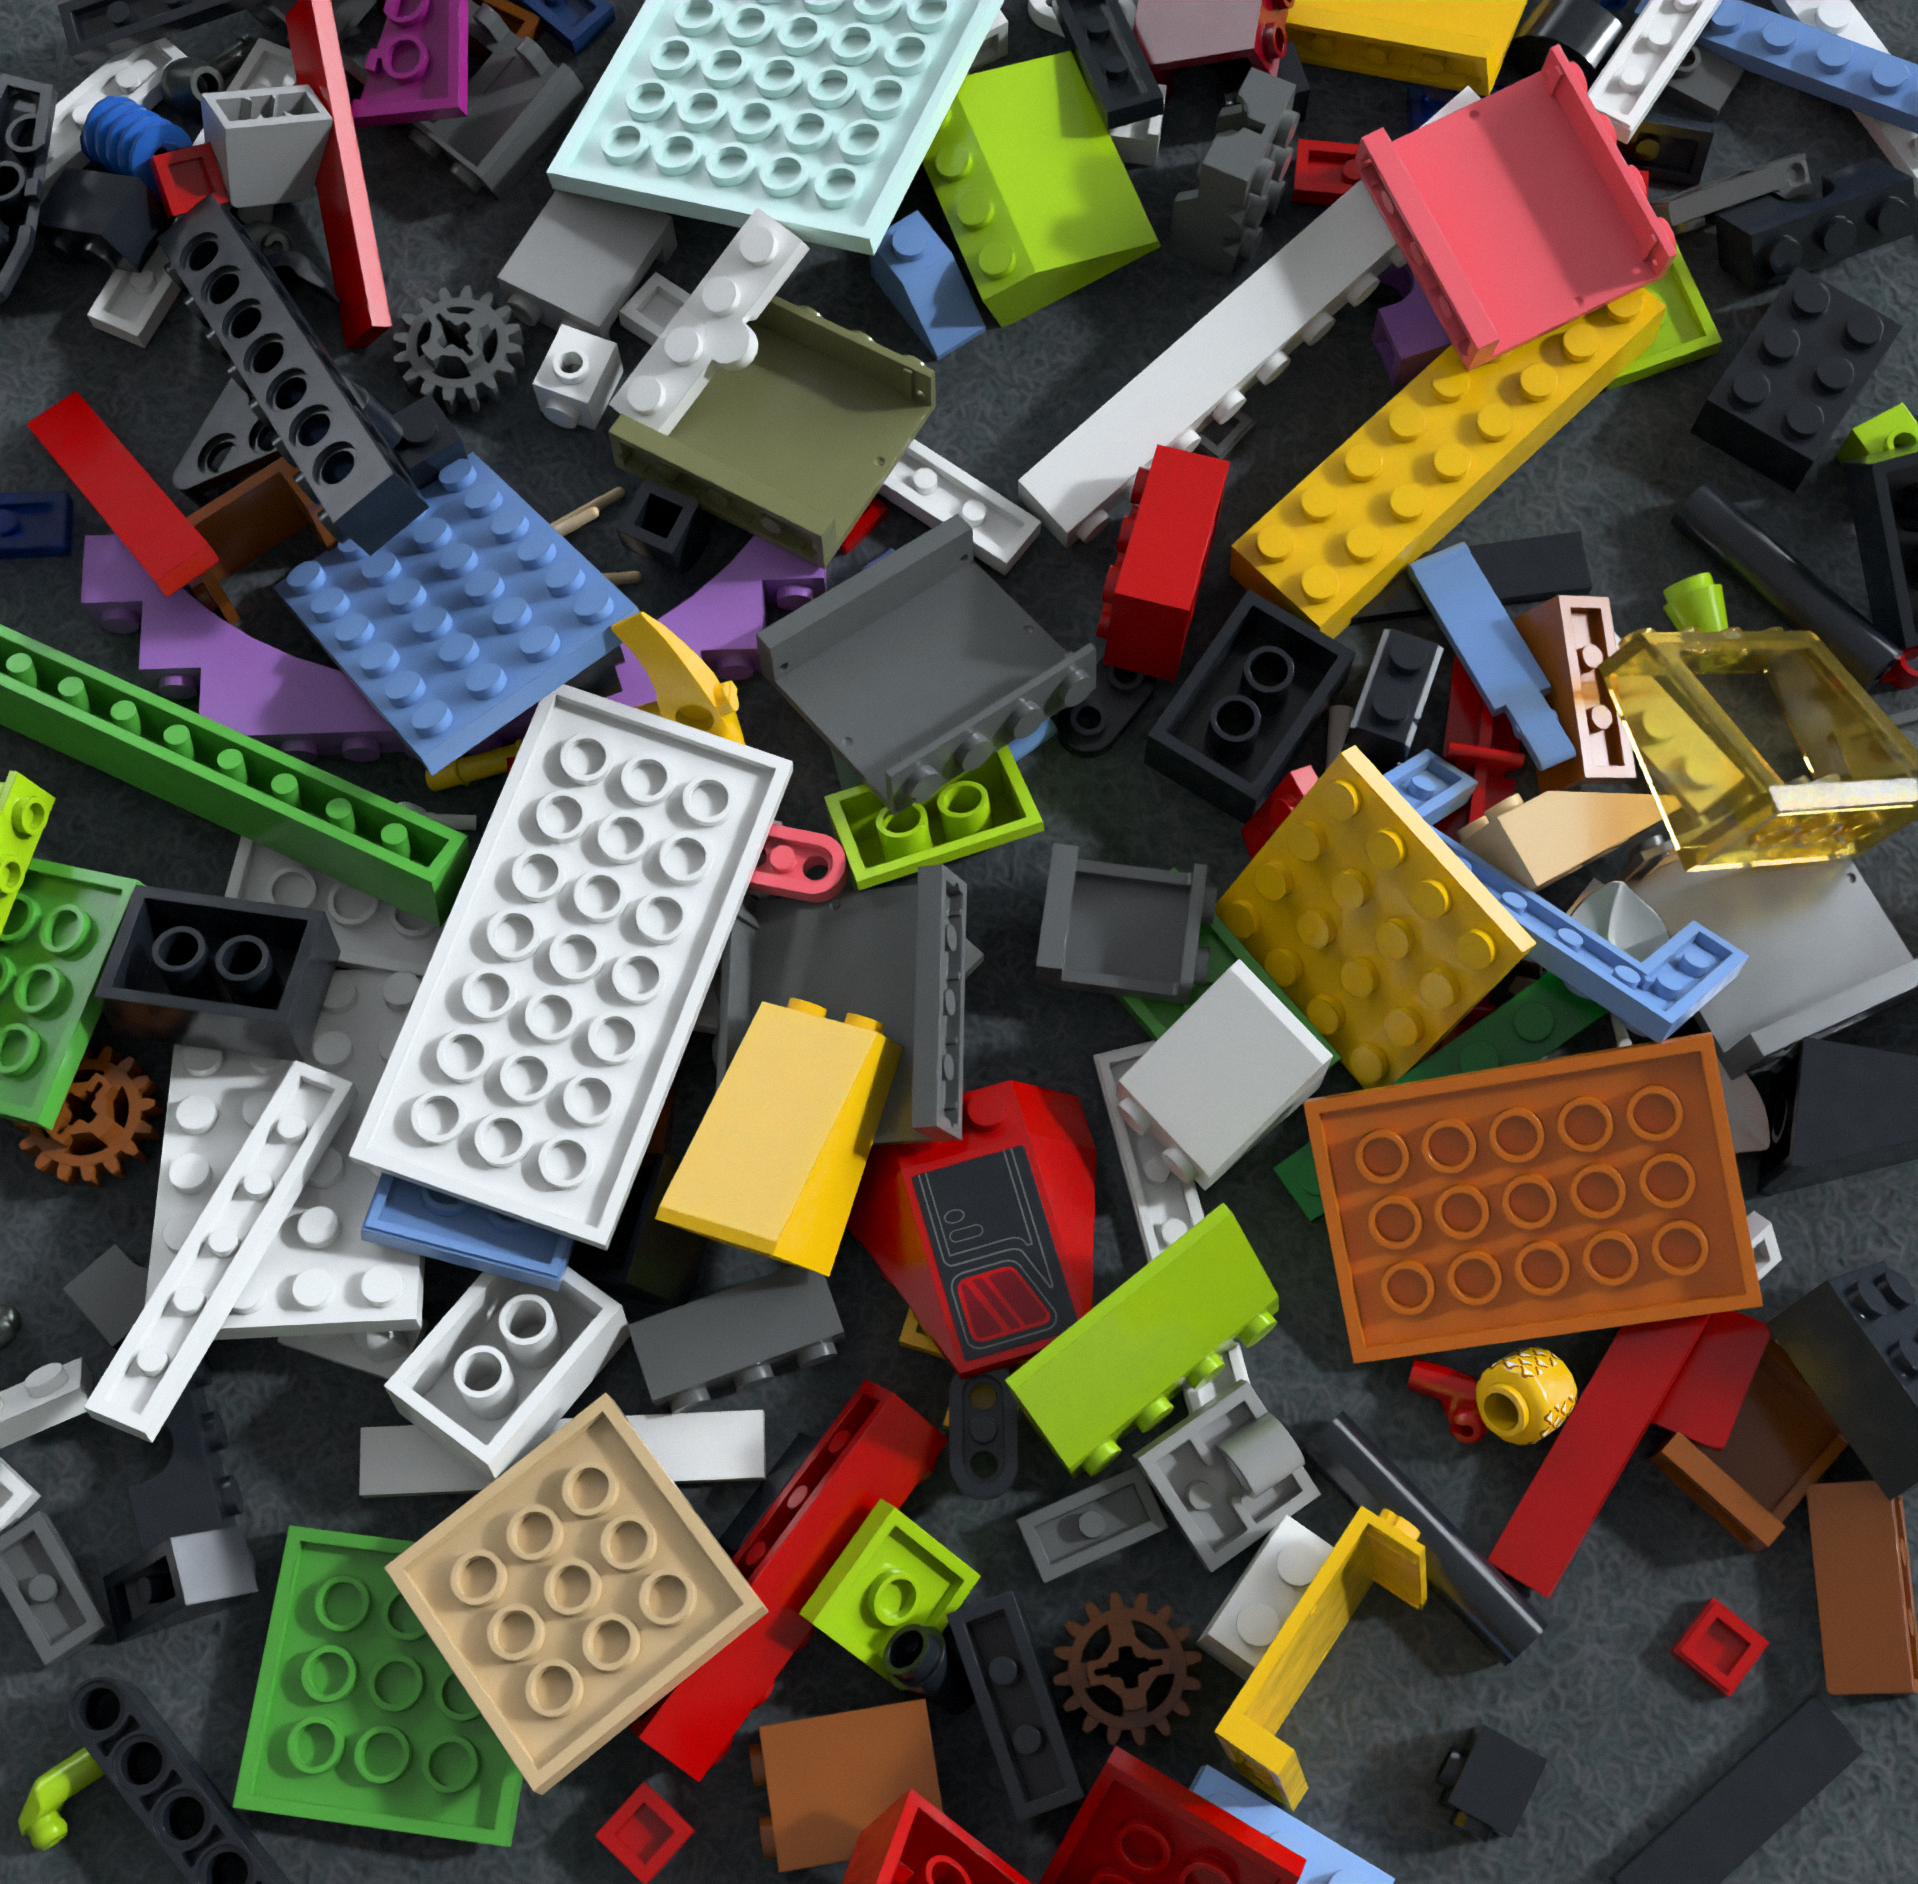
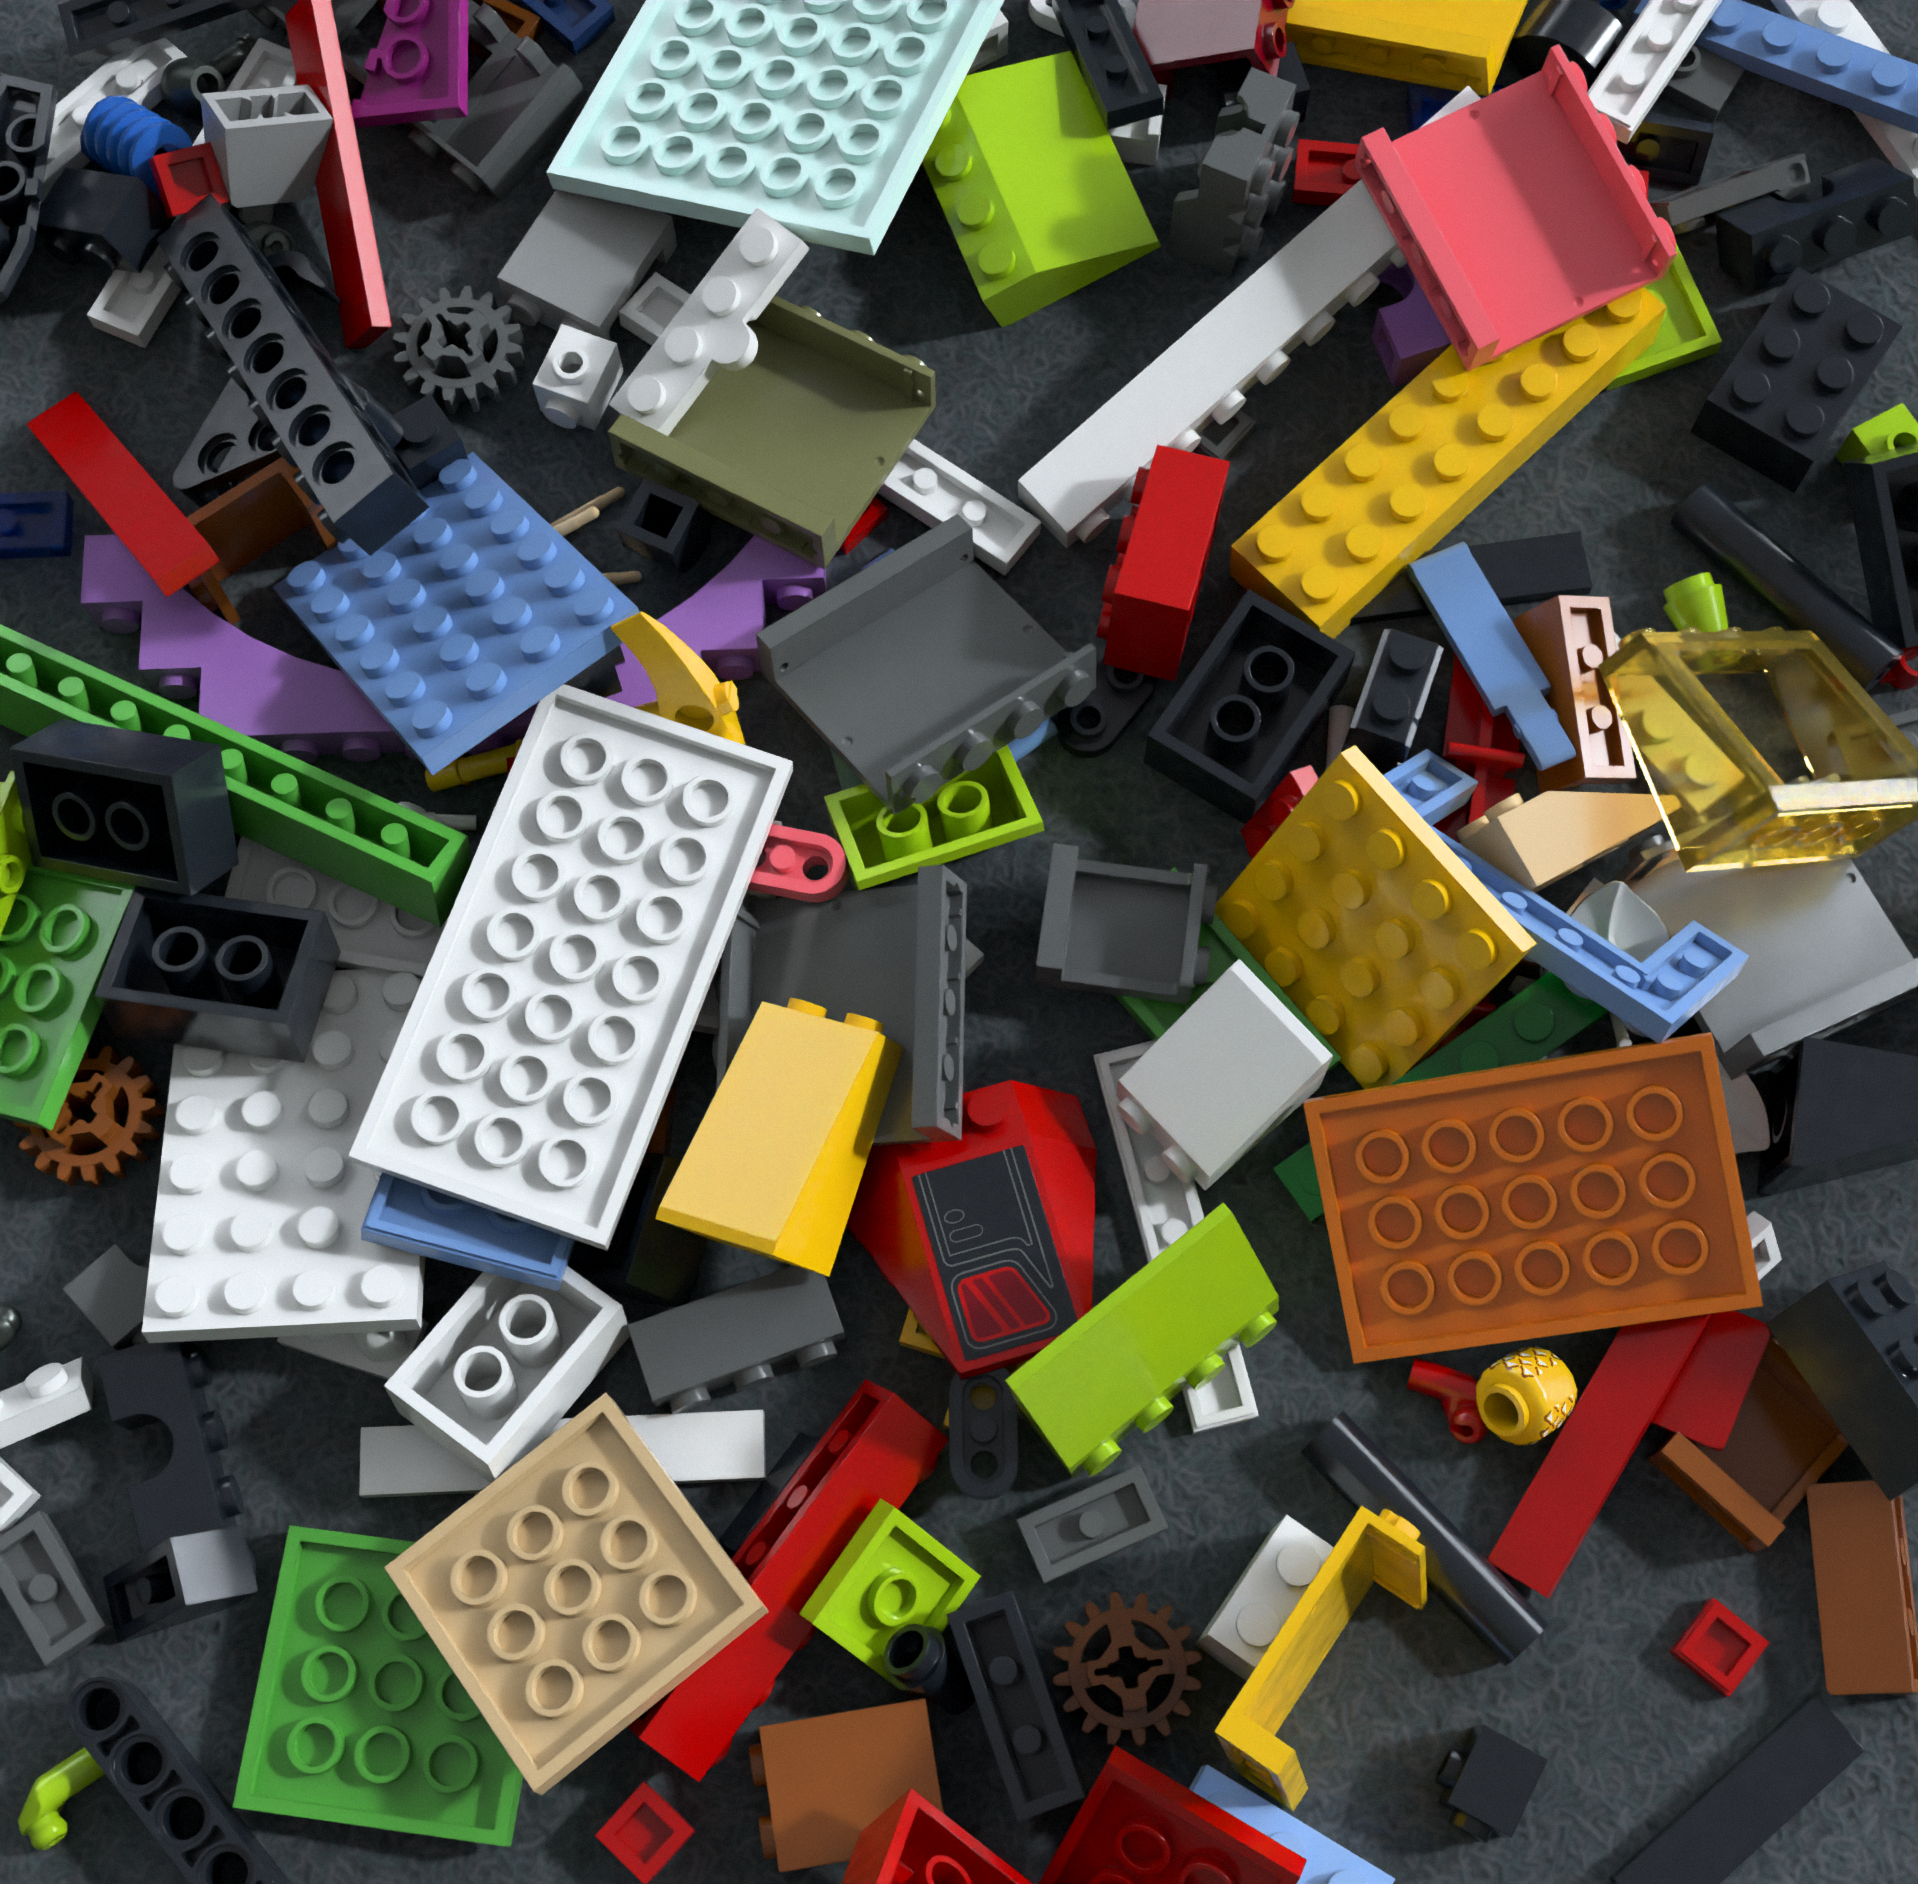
(125, 806): none -> black brick
(221, 1252): white plate -> none
(926, 285): medium blue slope -> none
(1227, 1474): light grey plate -> none

